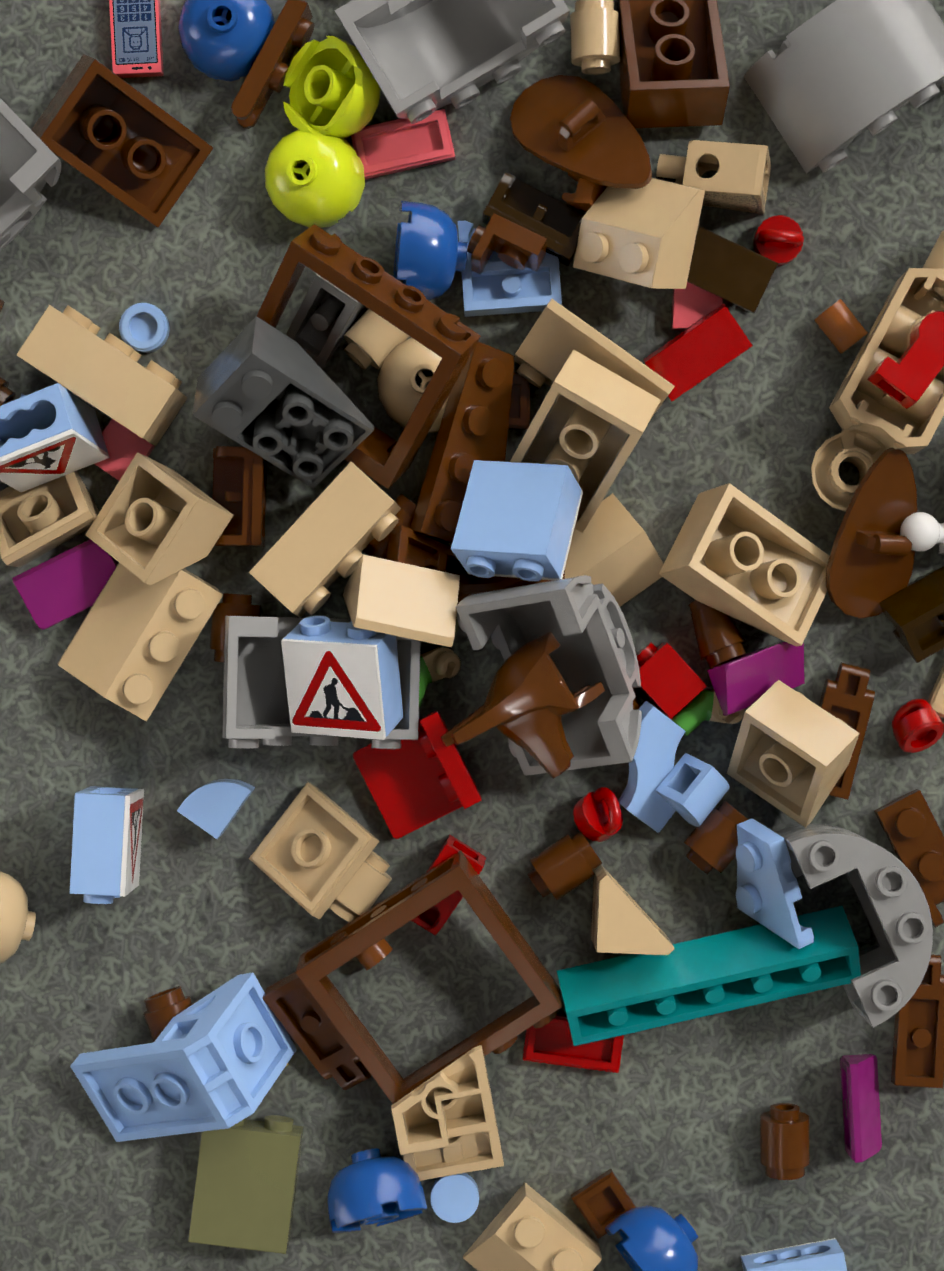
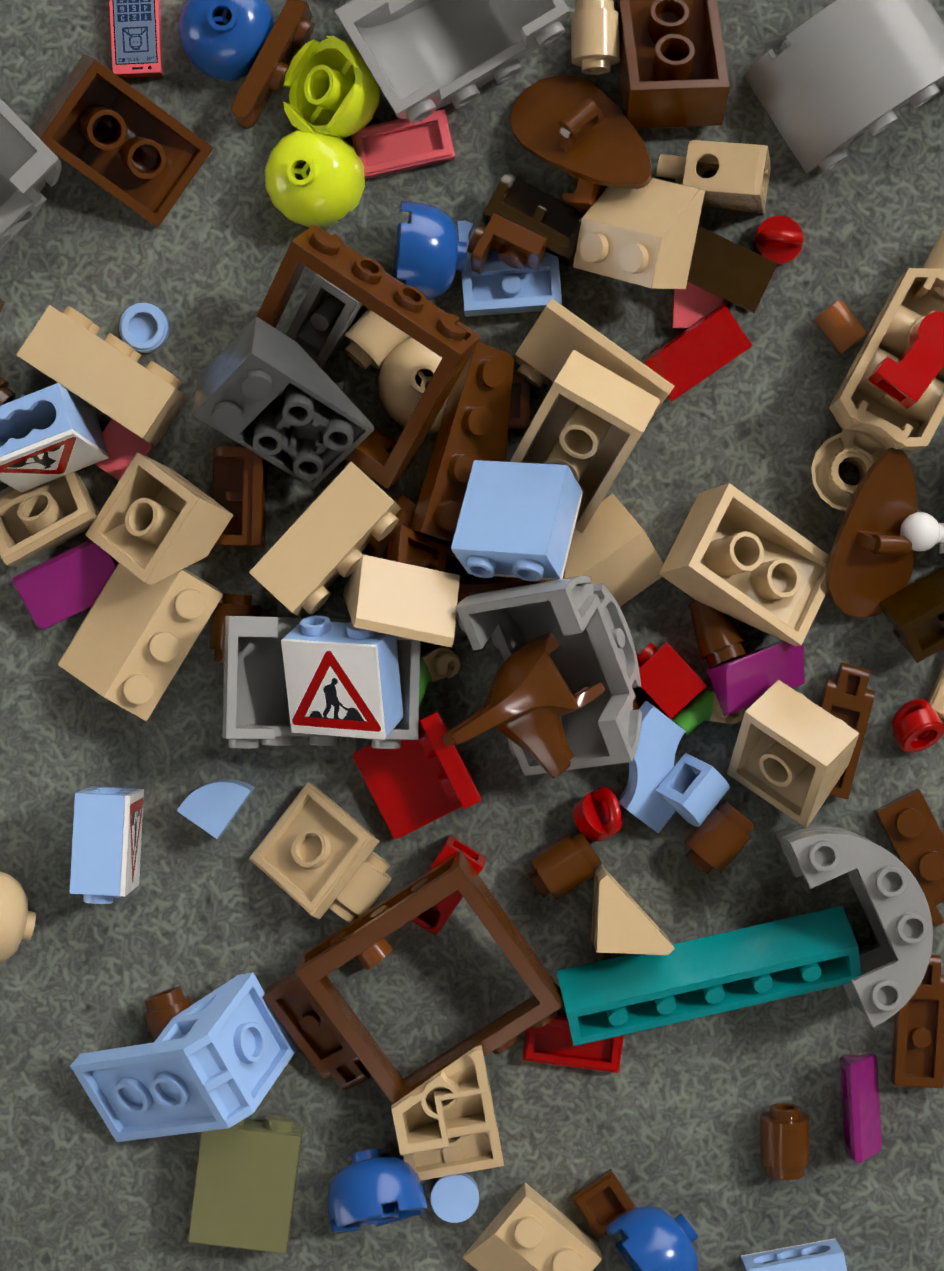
(767, 883): light blue wing -> none

